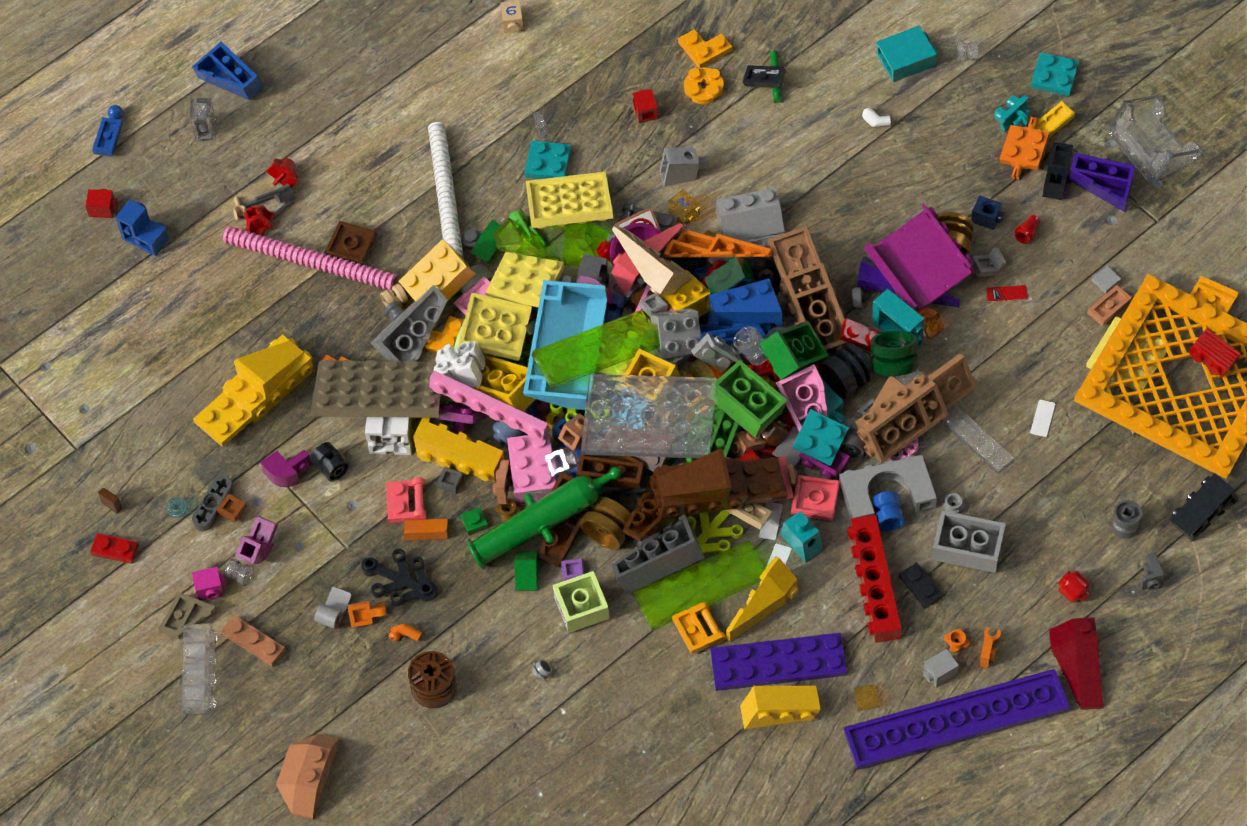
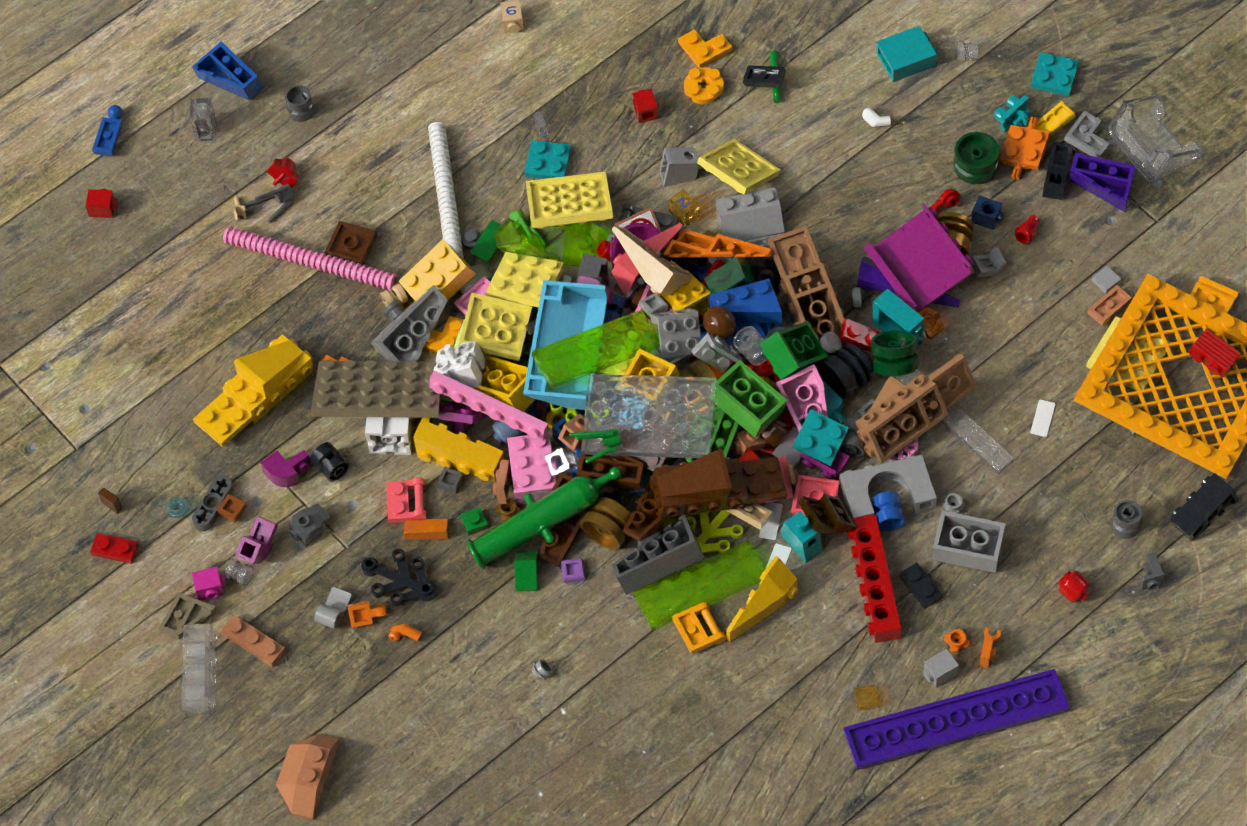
(139, 229): blue brick -> none
(258, 219): red piece -> none
(299, 103): none -> dark grey wheel
(309, 524): none -> dark grey hand
(432, 690): reddish brown wheel -> none
(581, 602): yellowish green brick -> none
(609, 437): none -> green plant
(719, 322): none -> reddish brown hair
(738, 166): none -> light yellow plate
(778, 661): dark purple plate -> none
(779, 705): yellow wedge -> none
(827, 514): none -> dark brown slope
(830, 342): none -> light grey tile
(948, 199): none -> red plate
(976, 158): none -> dark green wheel
(1006, 293): red sticker -> none
(1077, 653): dark red wedge -> none
(1082, 135): none -> light grey plate

